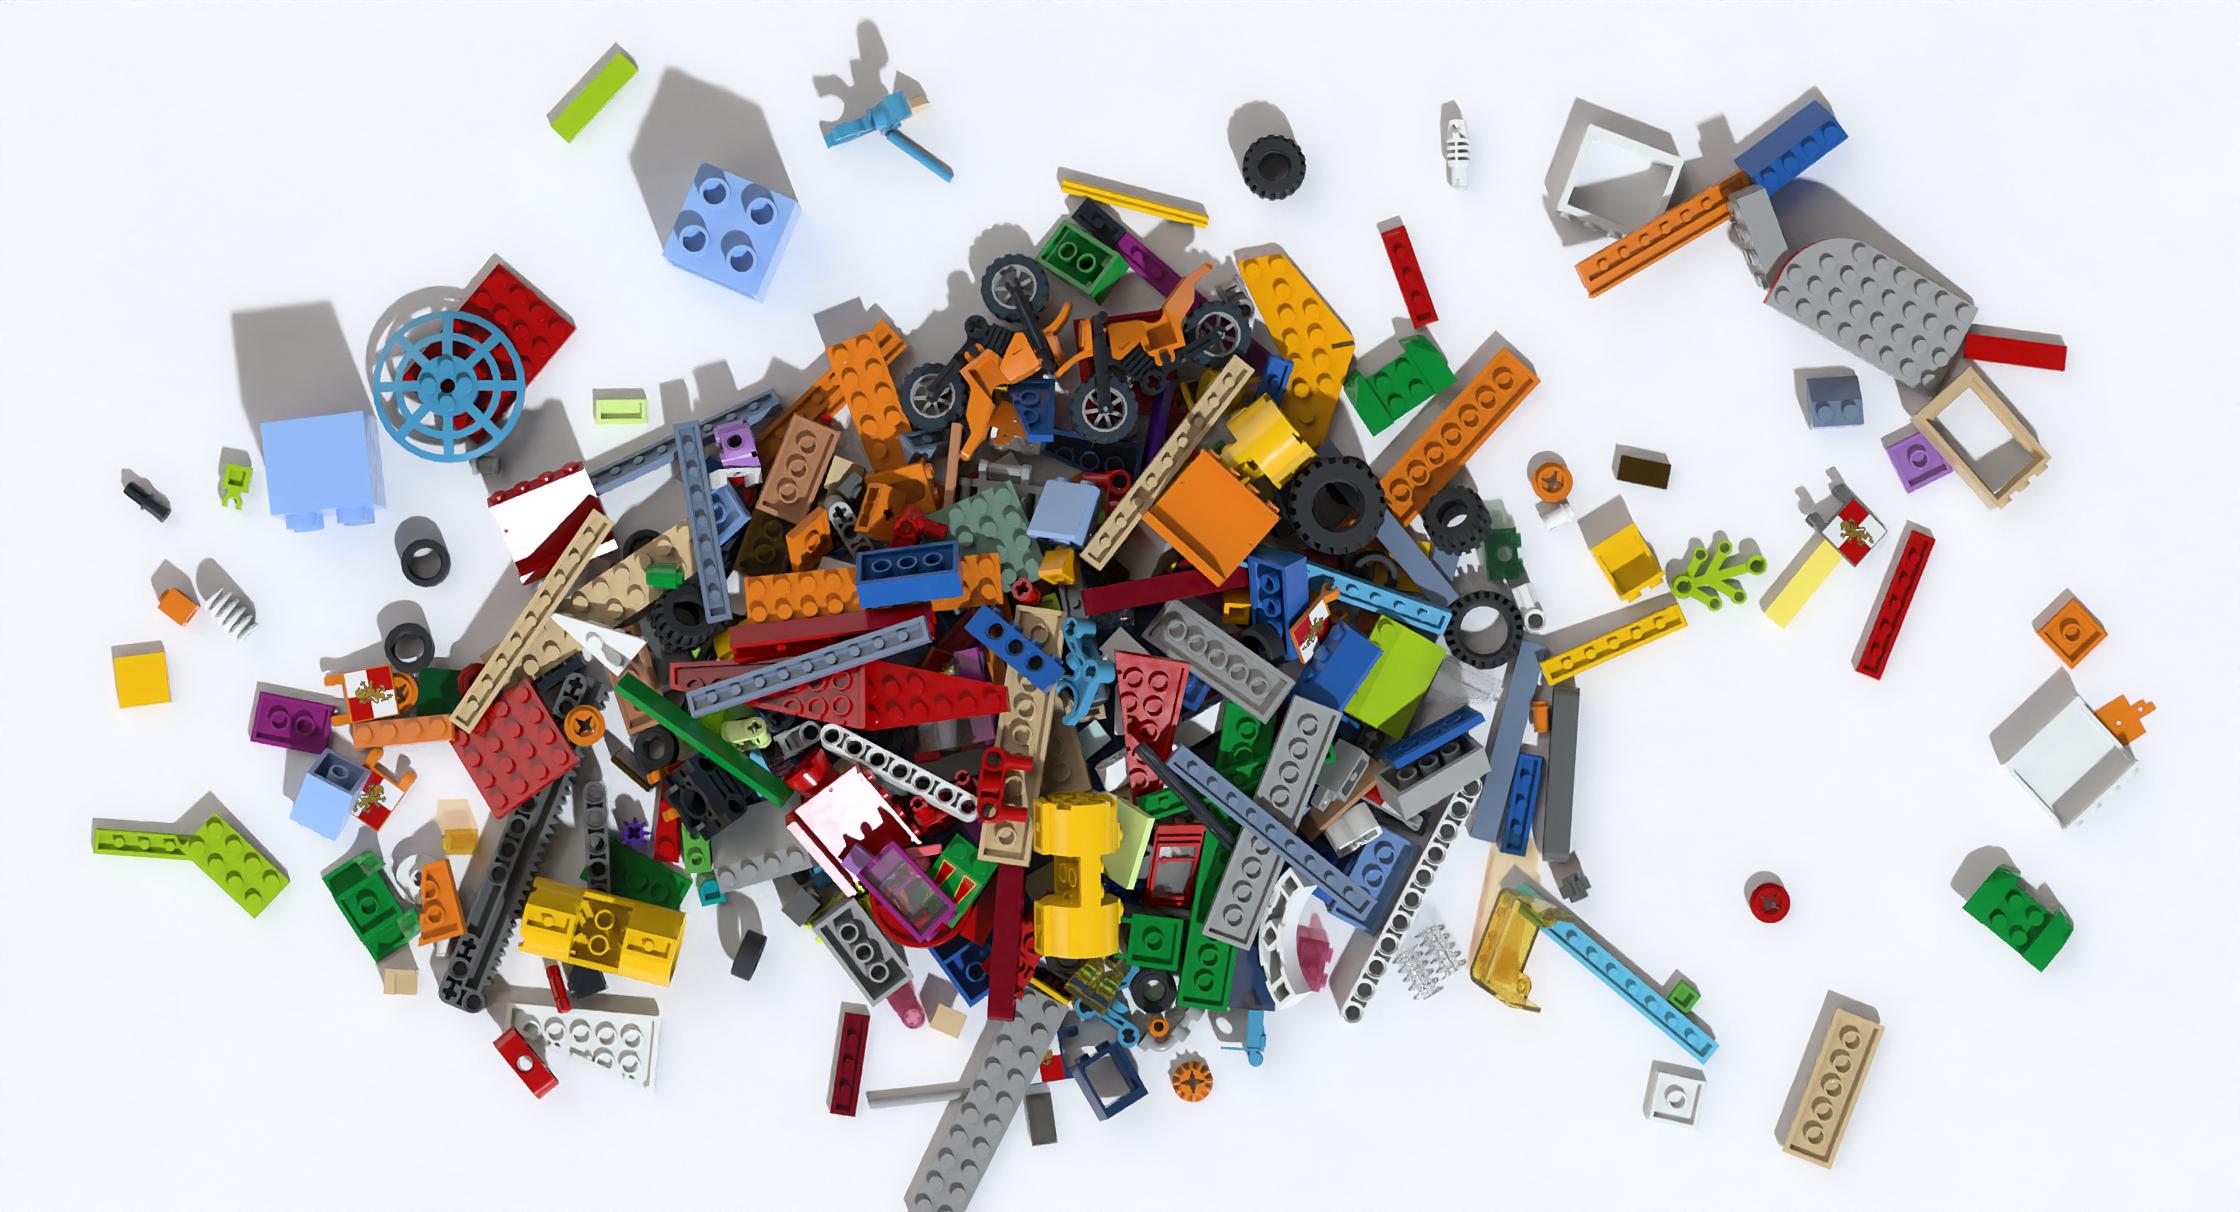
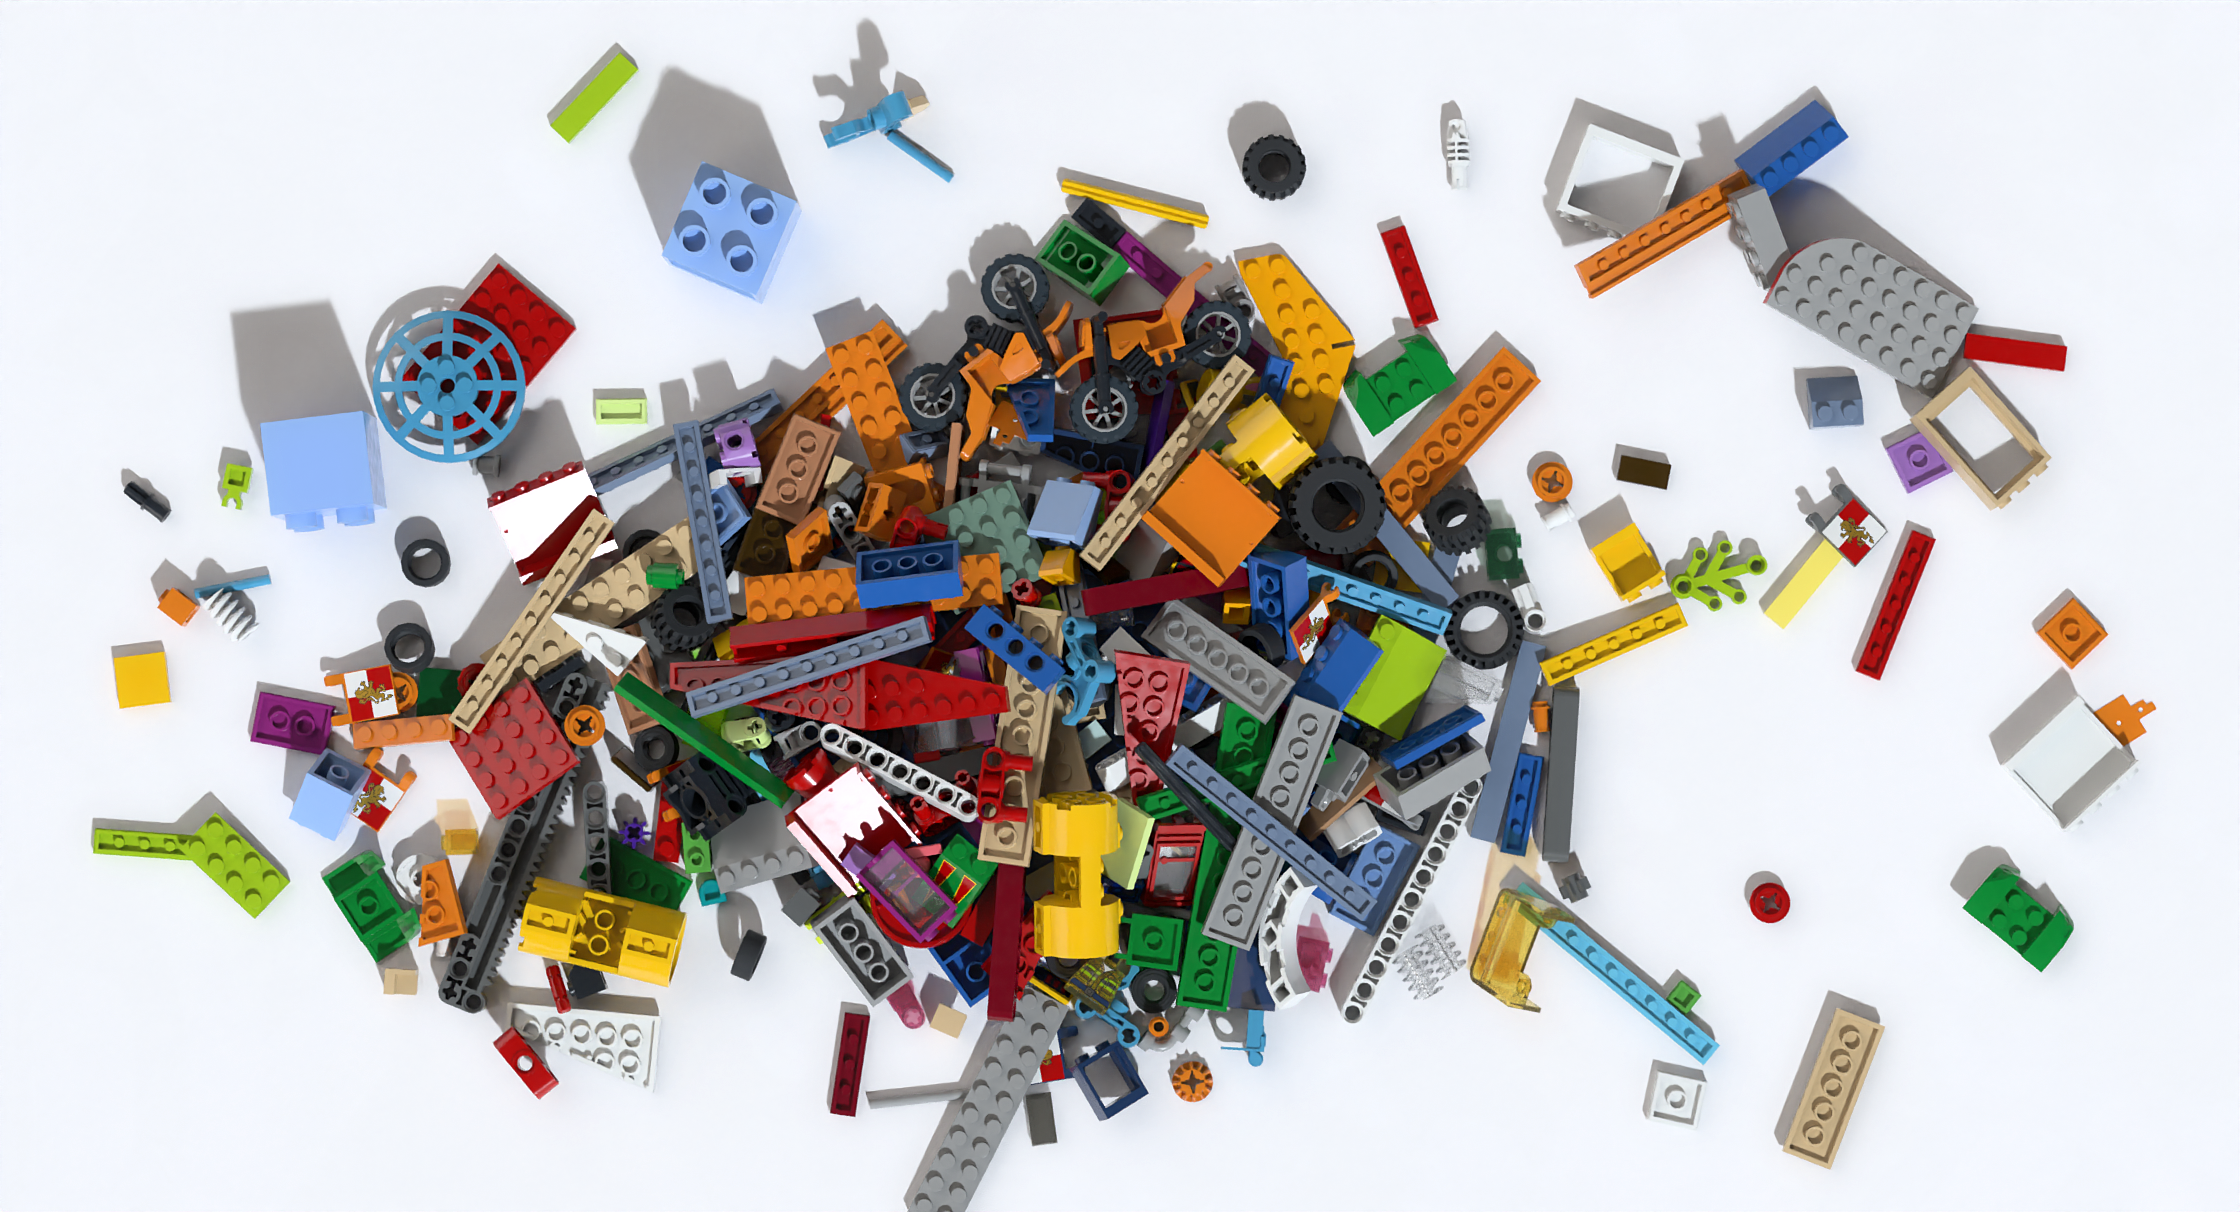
(233, 586): none -> dark azure bar

